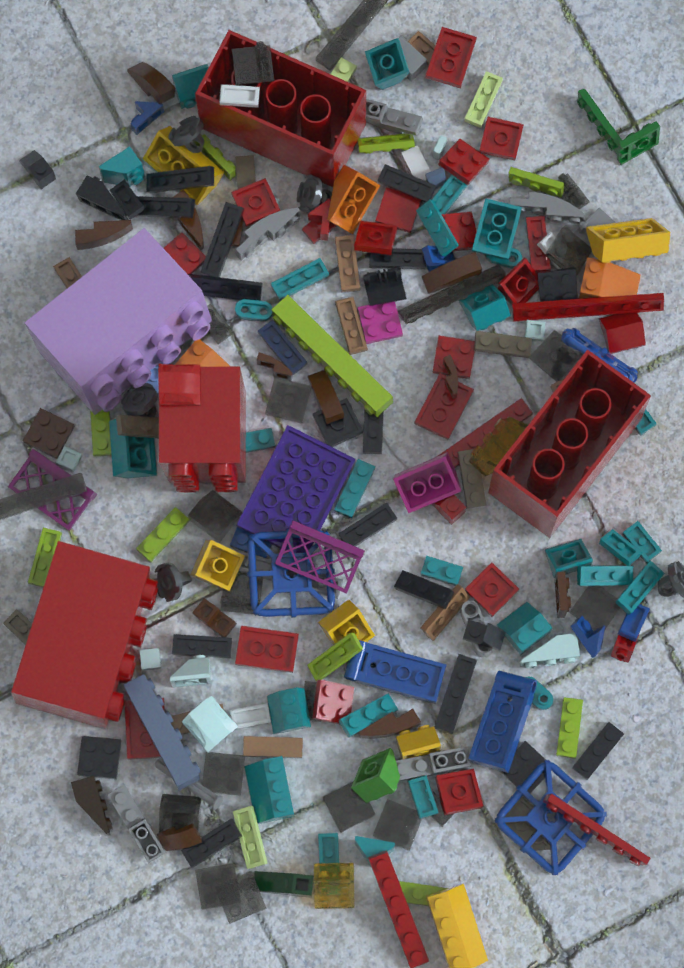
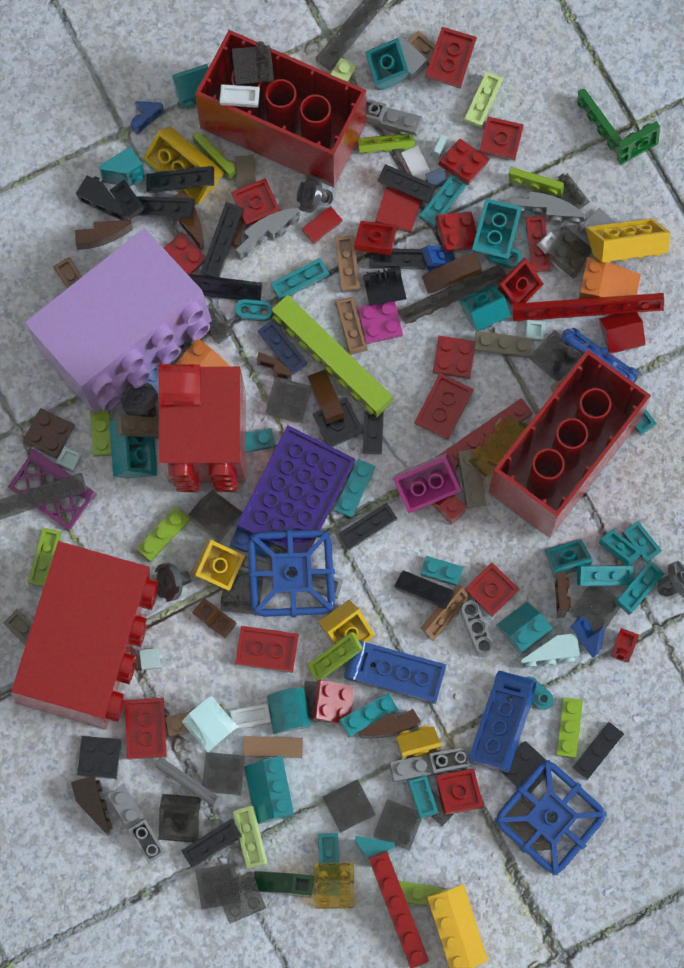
(38, 169): black slope -> none
(152, 82): reddish brown slope -> none
(162, 732): sand blue brick -> none
(179, 839): reddish brown slope -> none
(187, 132): dark grey tile -> none
(192, 673): light aqua slope -> none
(202, 645): black plate -> none
(320, 215): red slope -> none
(326, 541): magenta fence -> none
(350, 198): orange slope -> none
(377, 776): bright green slope -> none
(437, 228): teal plate -> none
(452, 380): reddish brown slope -> none
(455, 694): black plate -> none
(484, 635): black slope -> none
(557, 284): black plate -> none
(602, 834): red plate -> none
(633, 623): blue tile -> none

